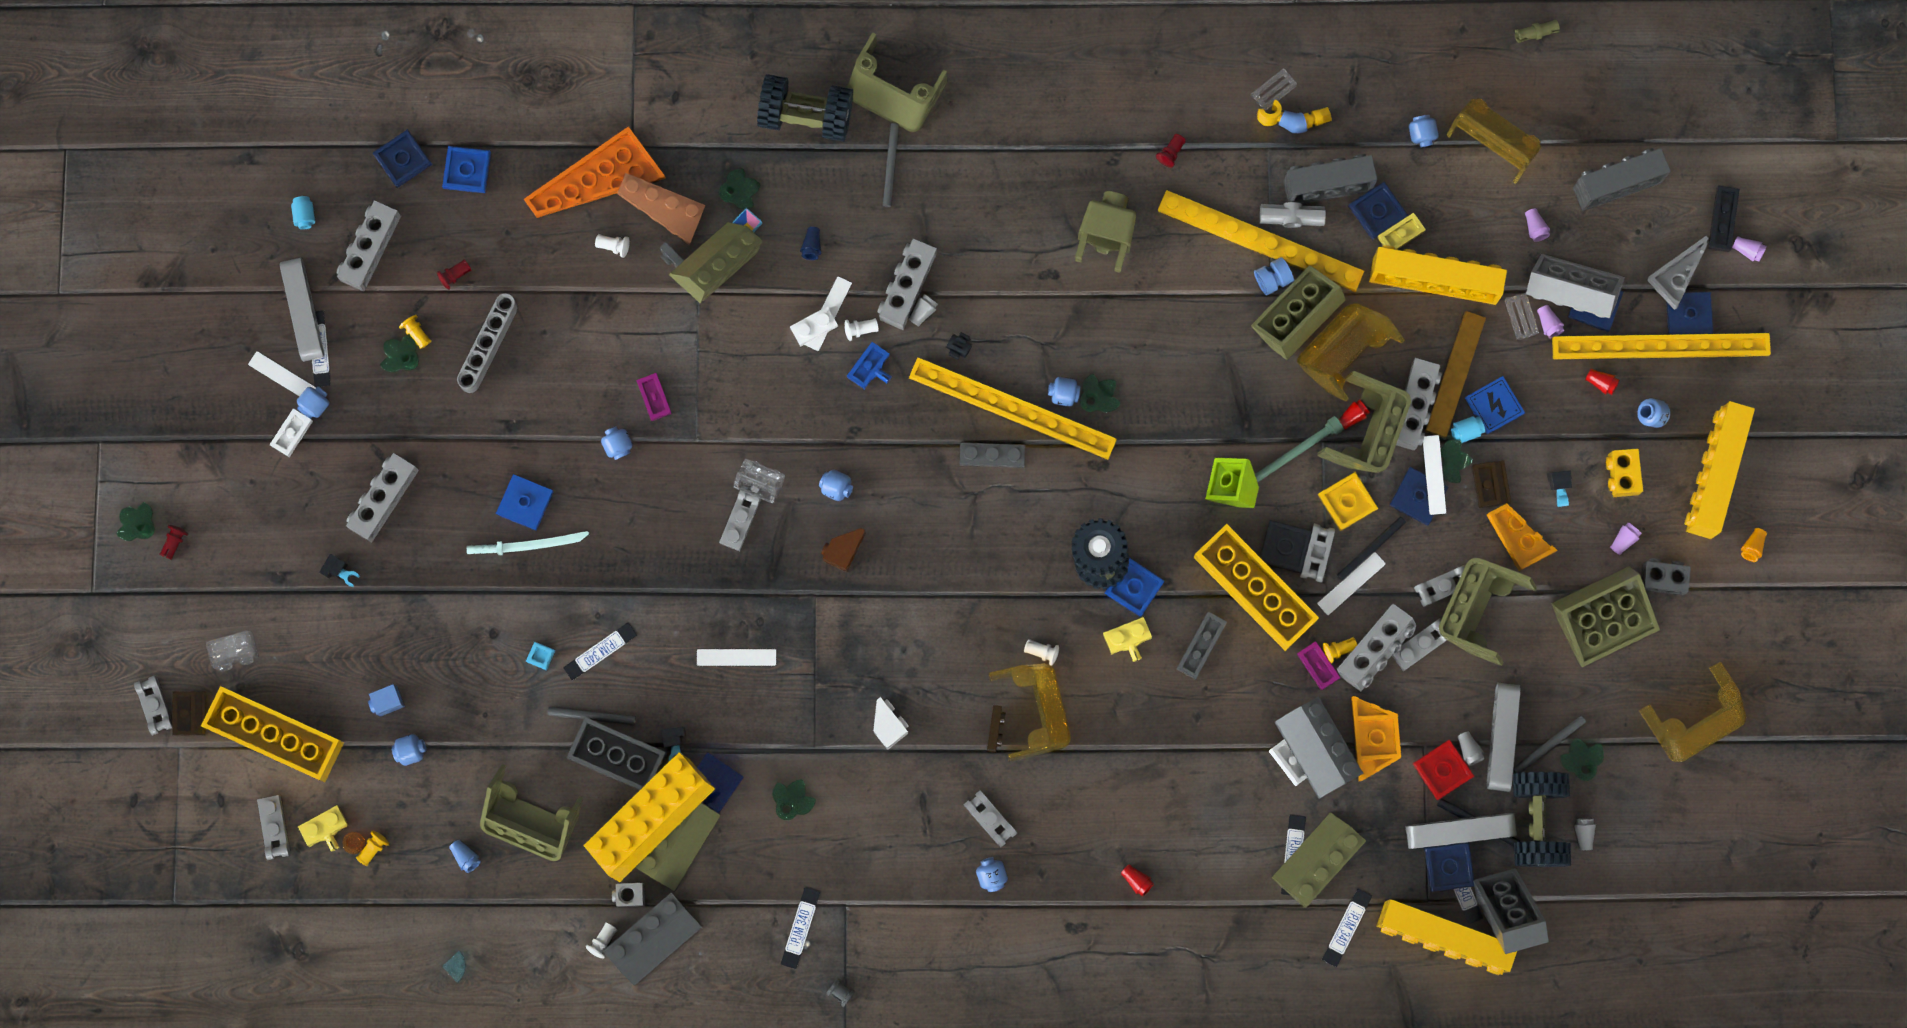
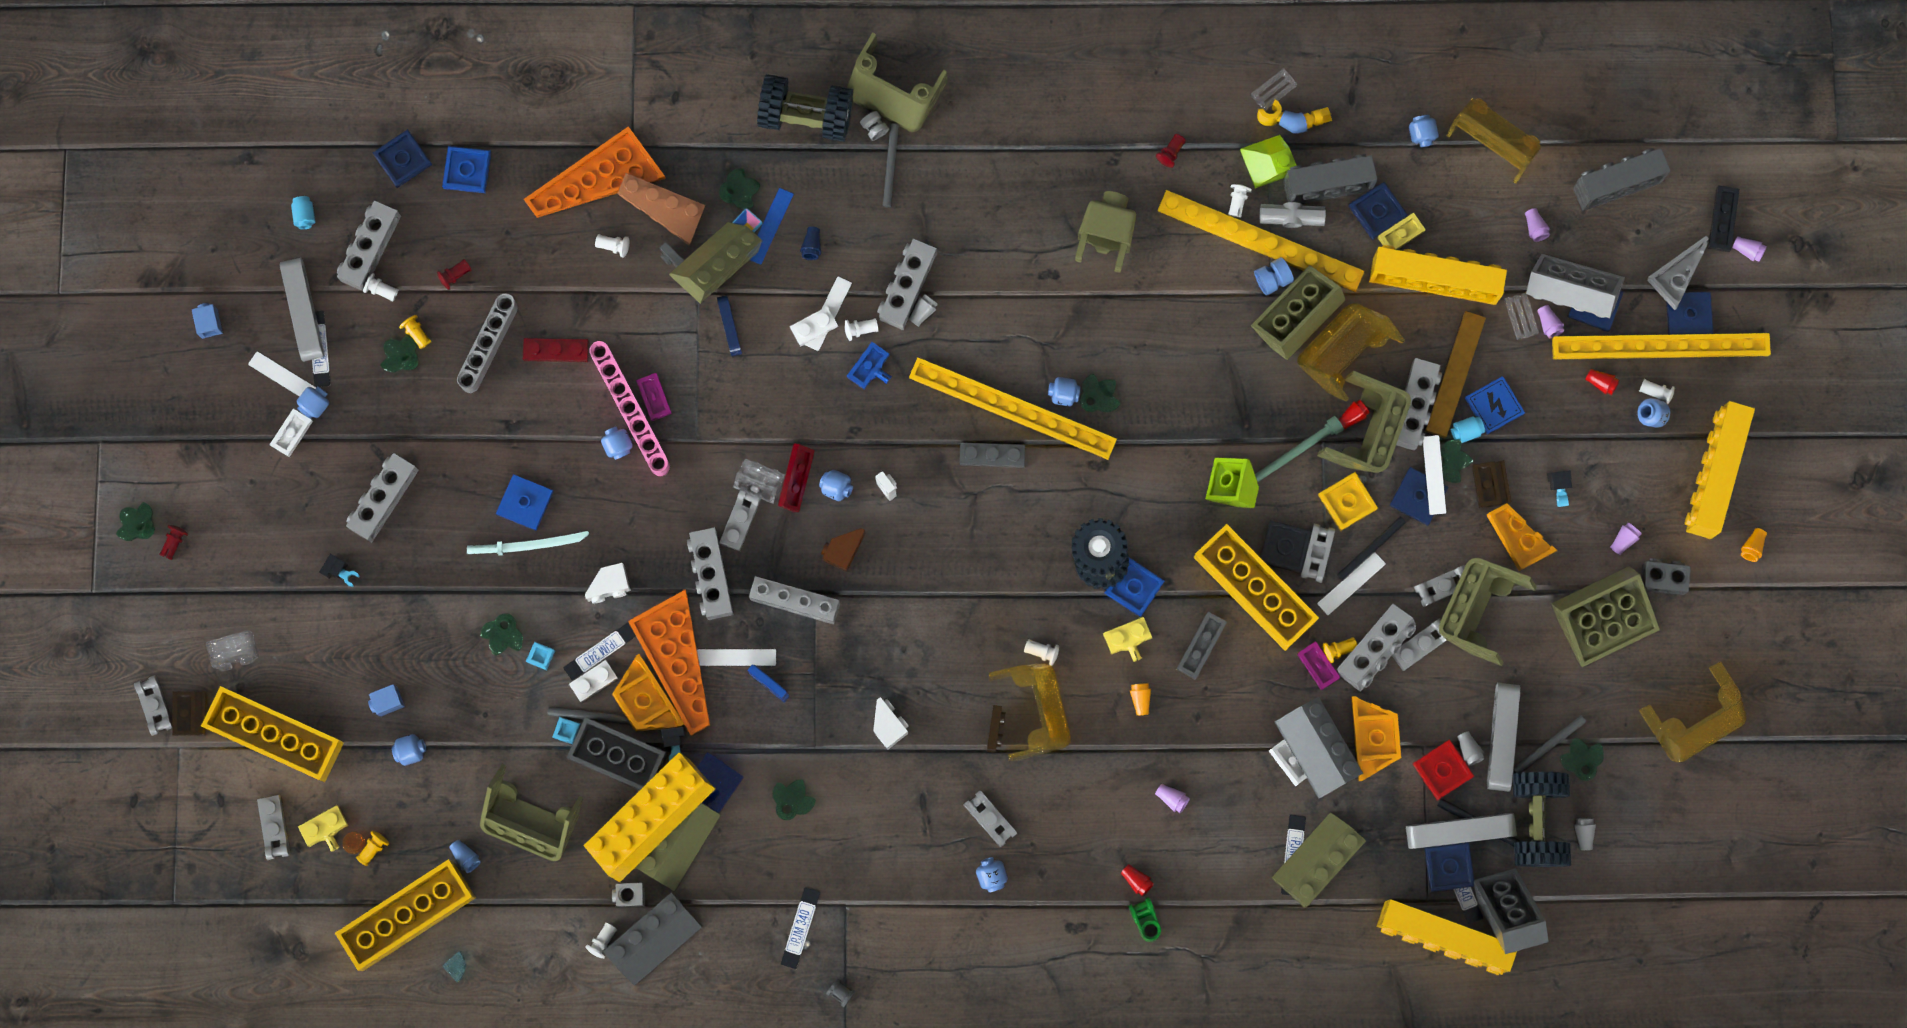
(207, 320): none -> medium blue brick
(376, 286): none -> white pin
(405, 915): none -> yellow brick
(502, 637): none -> clear green plate
(555, 350): none -> dark red plate
(566, 730): none -> medium azure tile
(593, 681): none -> white plate
(608, 582): none -> white slope
(625, 399): none -> bright pink beam
(644, 699): none -> light orange wing
(671, 647): none -> orange wing
(709, 539): none -> light grey brick
(729, 325): none -> dark blue beam
(768, 683): none -> blue tile
(772, 223): none -> blue sticker
(794, 600): none -> light grey brick
(796, 478): none -> dark red plate
(874, 125): none -> light grey wheel
(887, 485): none -> white plate
(959, 345): black gear -> none
(1141, 698): none -> light orange cone
(1145, 918): none -> green piece
(1173, 798): none -> lavender cone
(1238, 198): none -> white pin
(1268, 160): none -> lime slope
(1347, 927): sticker -> none
(1536, 31): olive pin -> none
(1631, 473): yellow brick -> none
(1657, 391): none -> white pin

